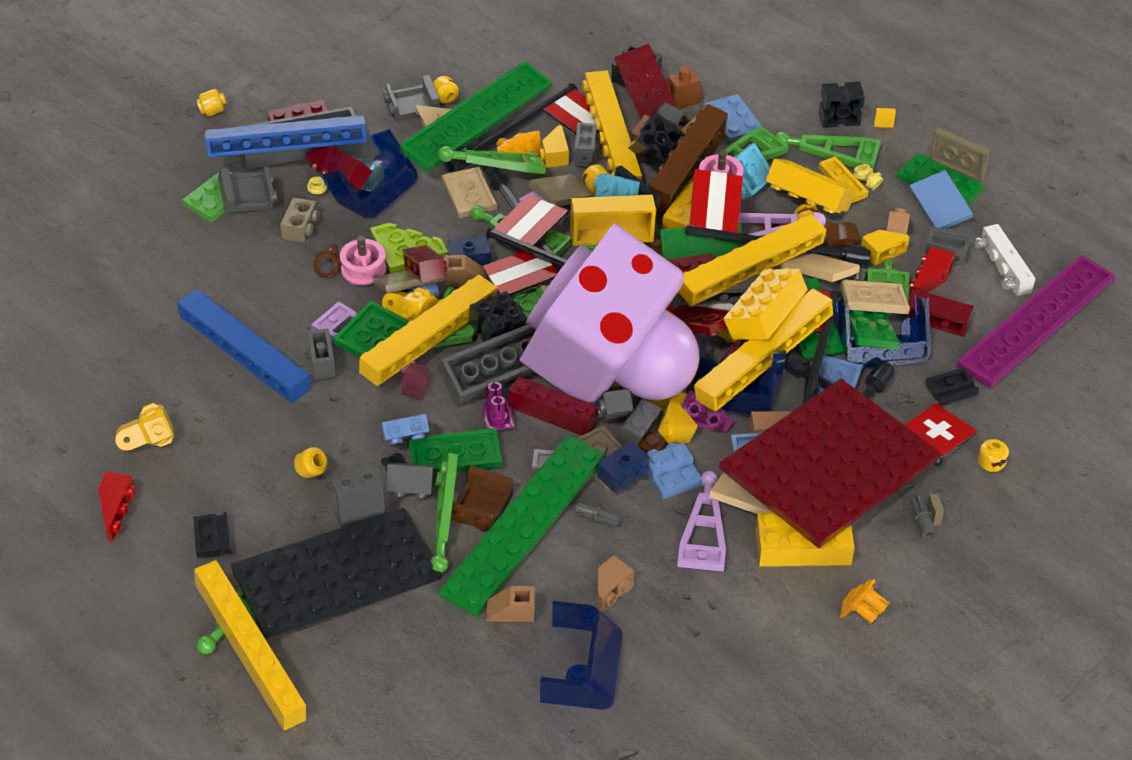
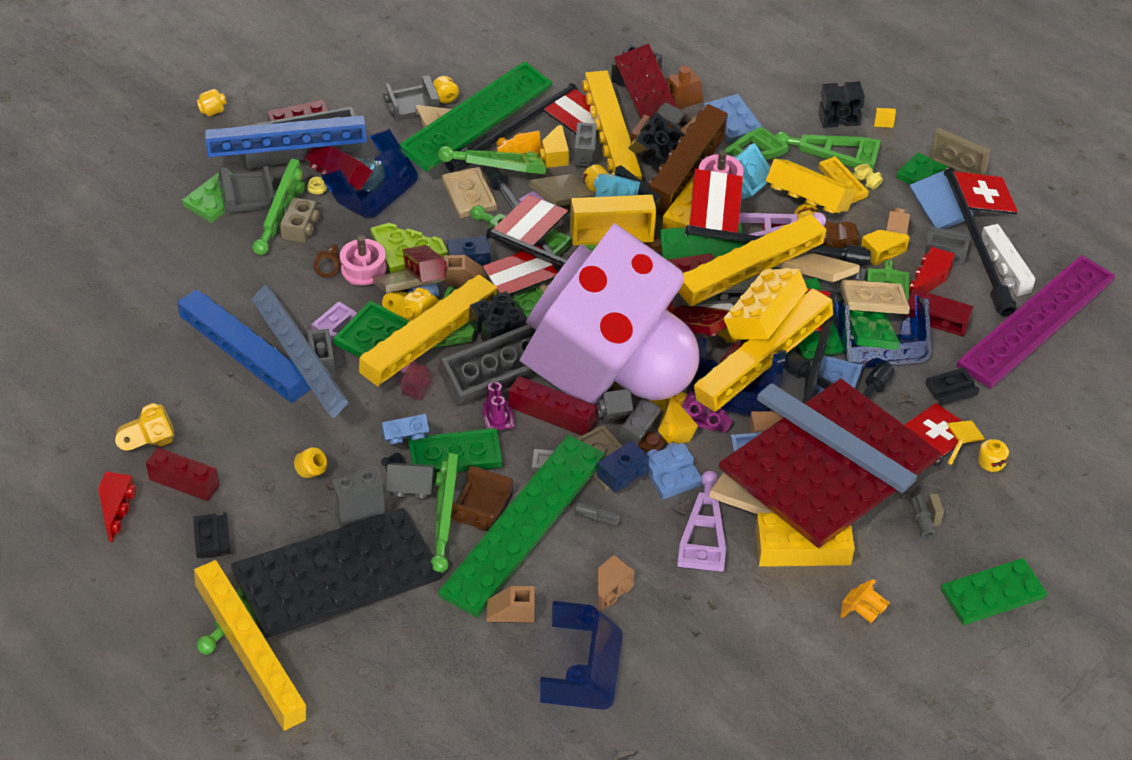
(182, 474): none -> dark red brick
(291, 182): none -> bright green plate
(300, 351): none -> sand blue plate
(837, 438): none -> sand blue tile
(964, 432): none -> yellow piece
(991, 195): none -> flag
(993, 591): none -> green plate

